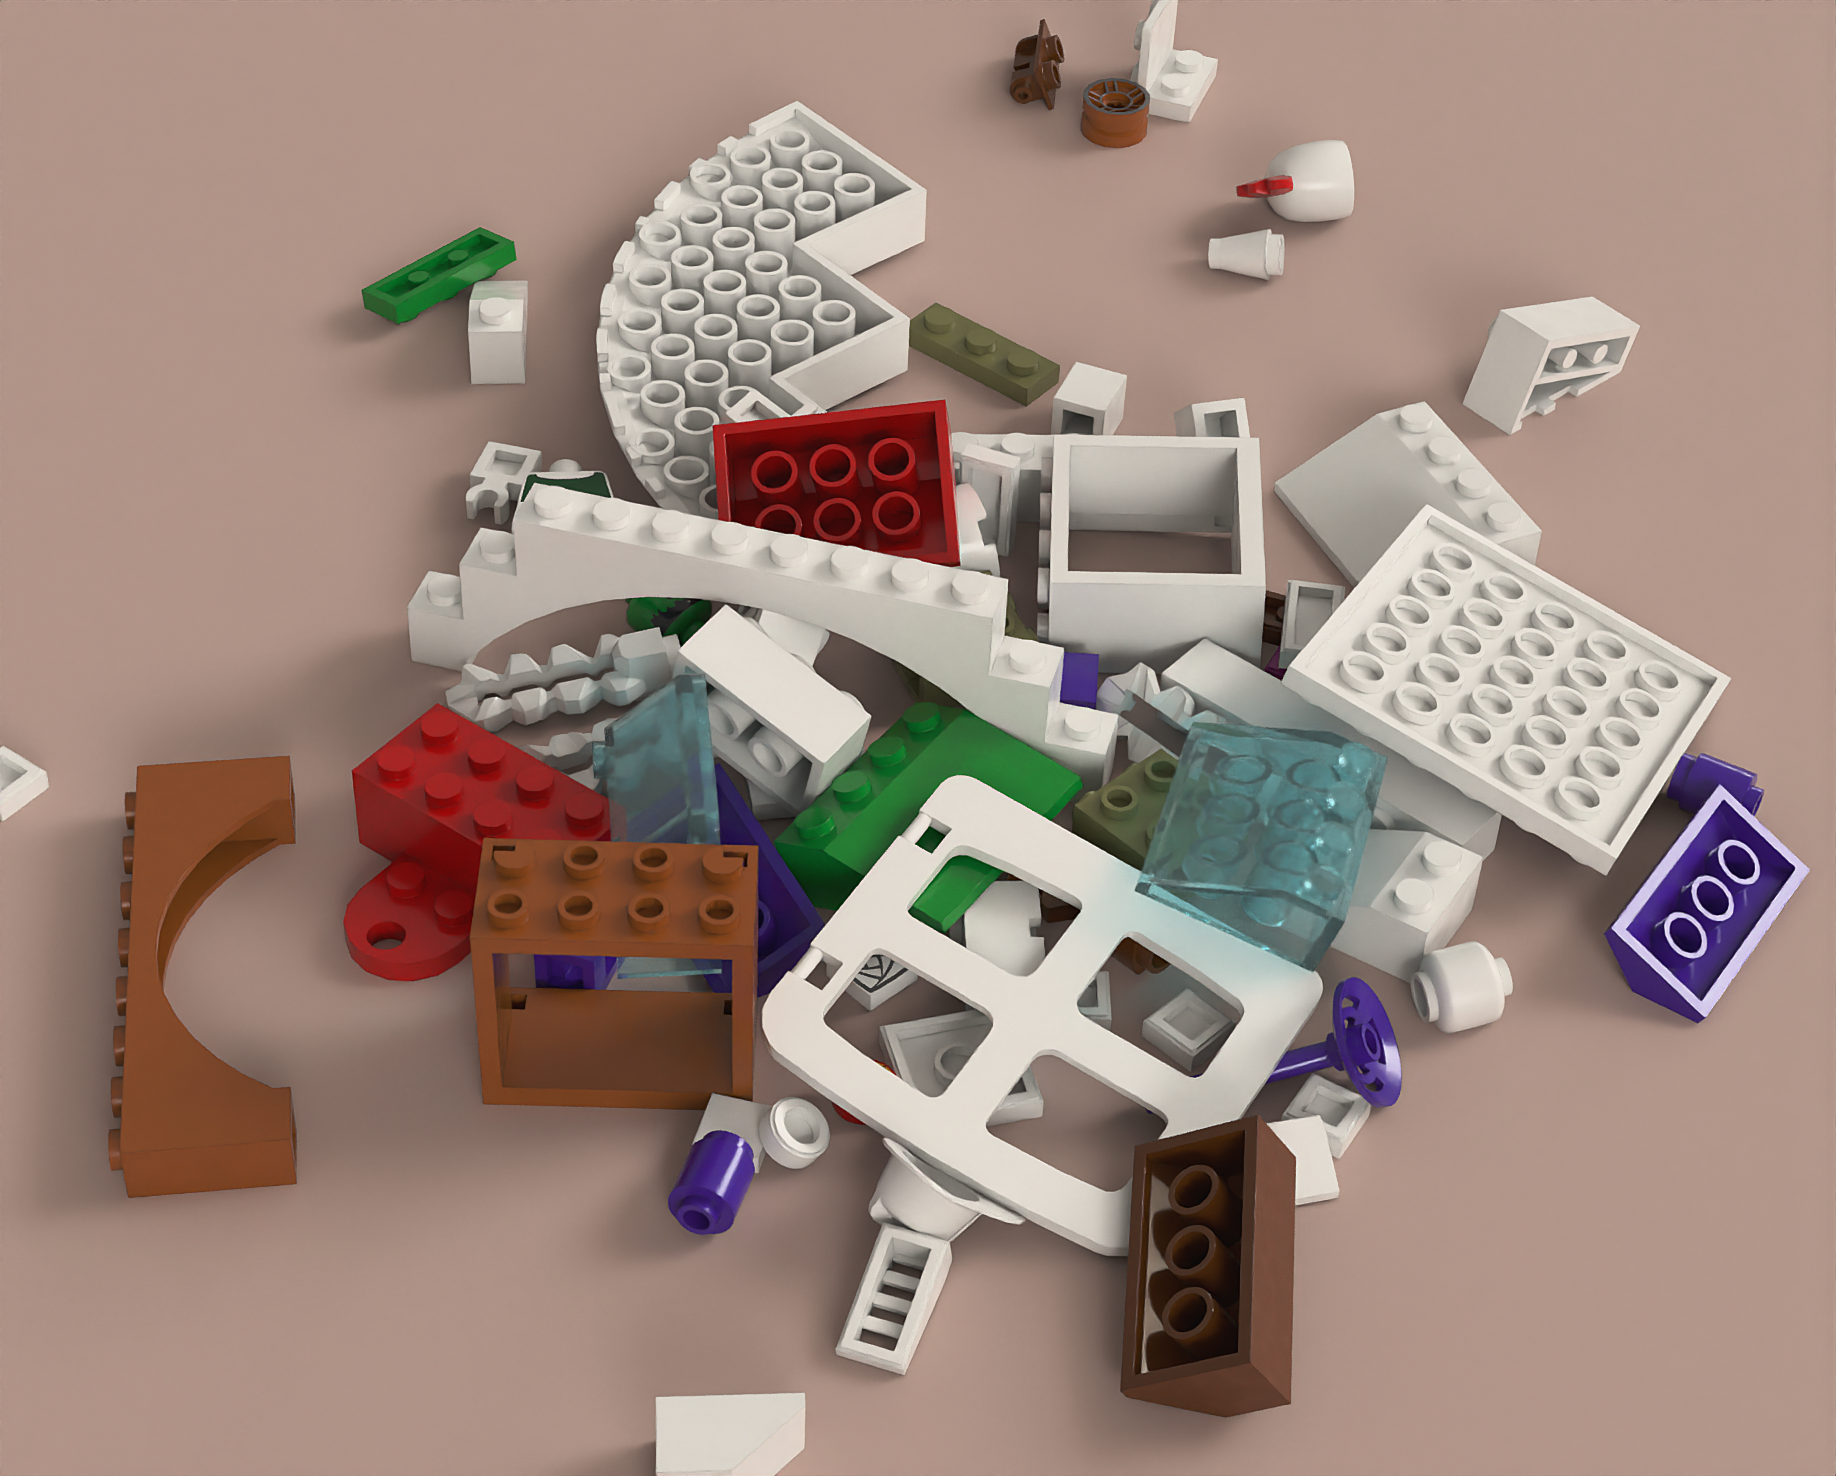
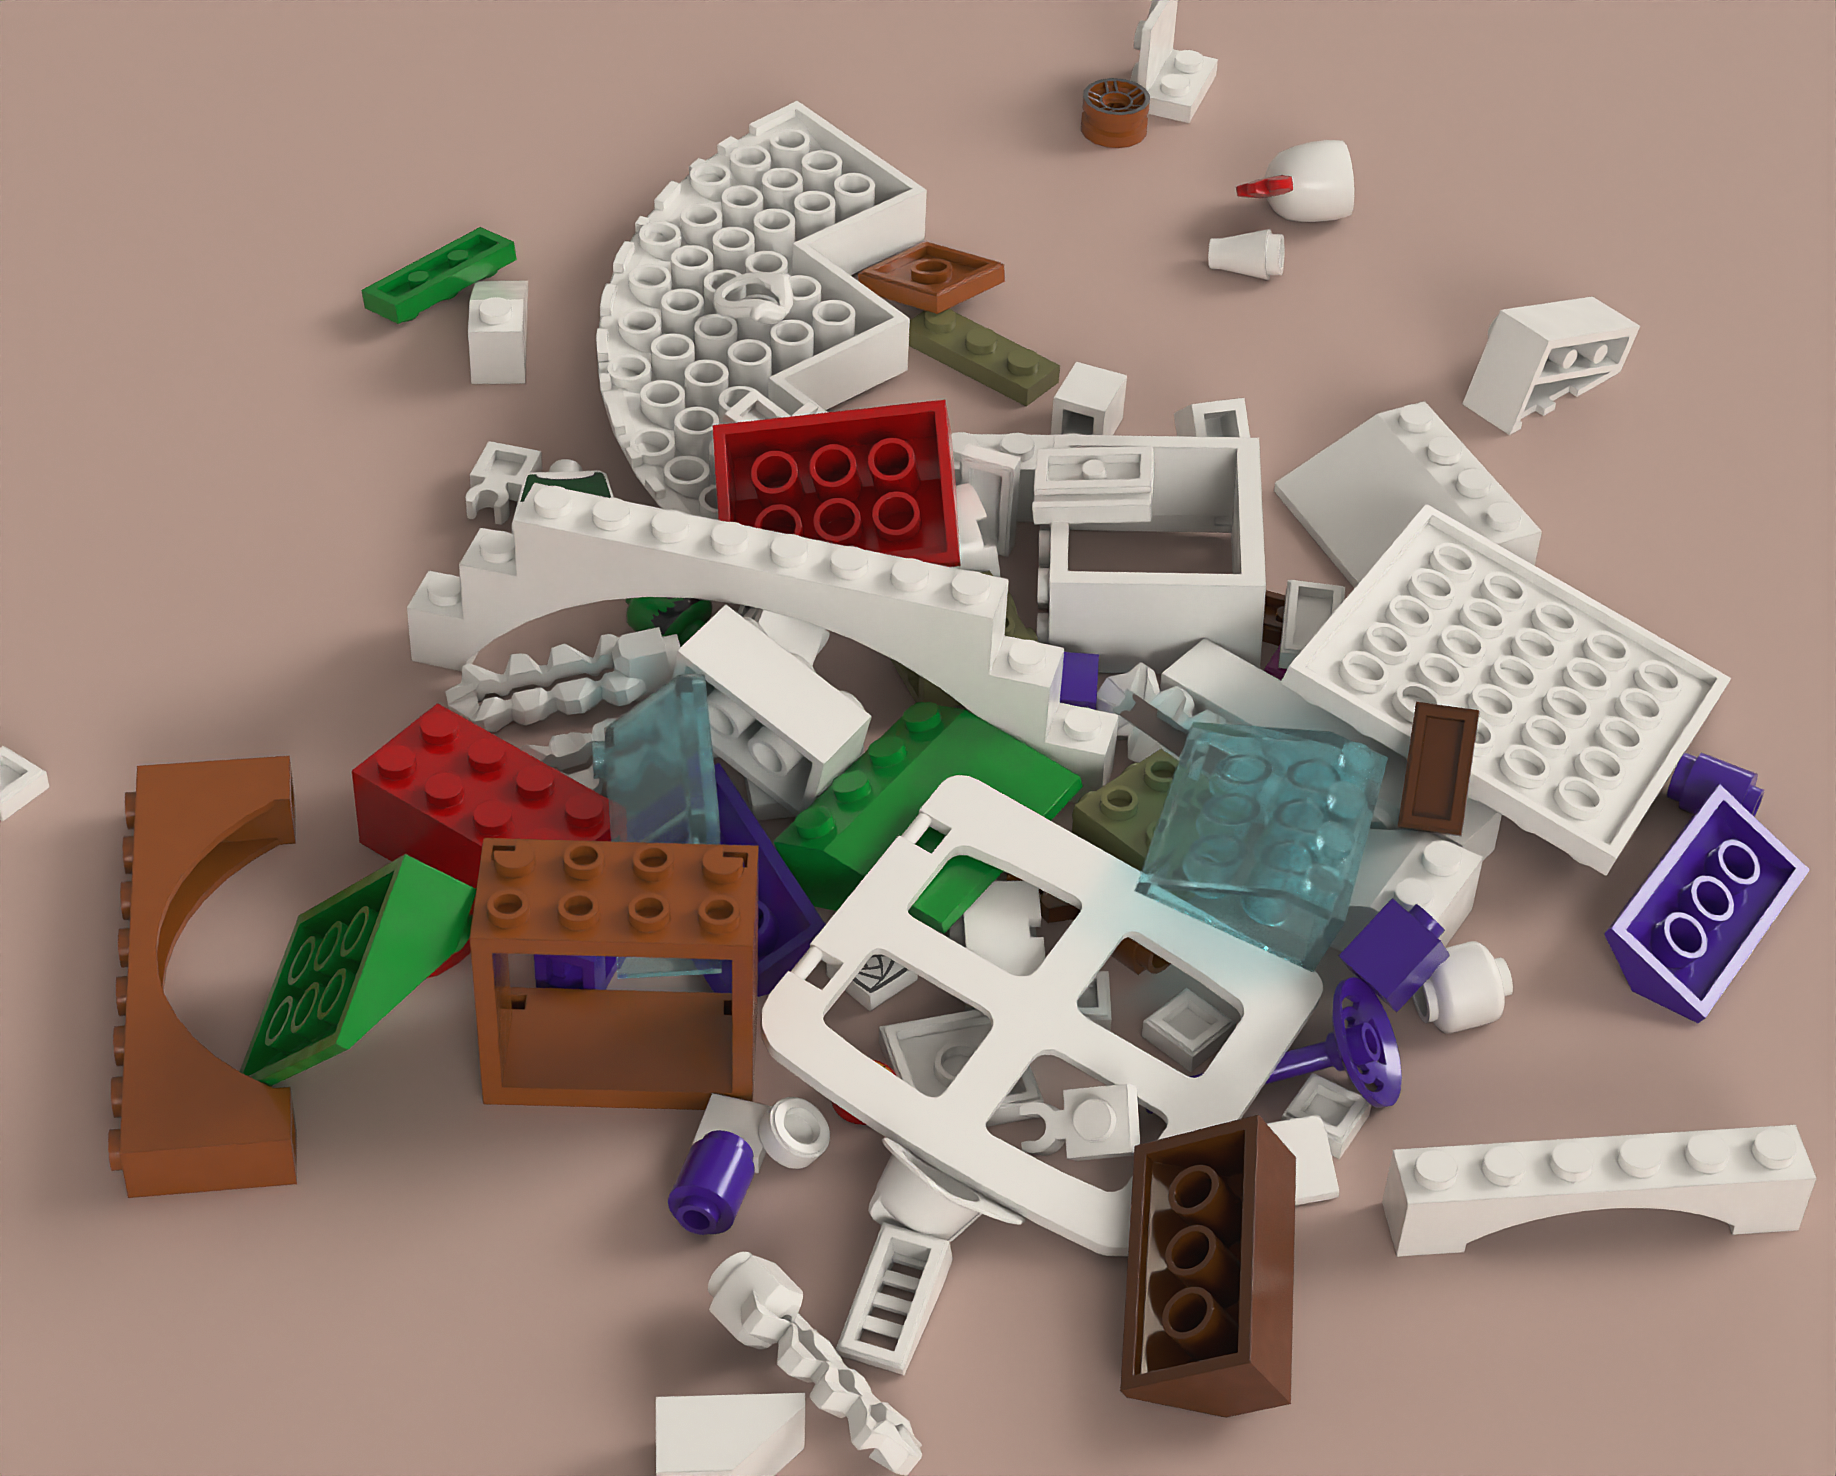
(356, 963): none -> green slope
(756, 309): none -> white piece
(762, 1309): none -> white sword
(932, 277): none -> dark orange tile
(1037, 67): reddish brown hinge -> none
(1093, 485): none -> white plate
(1093, 1123): none -> white plate
(1396, 952): none -> dark purple brick
(1438, 769): none -> reddish brown tile
(1460, 1193): none -> white arch

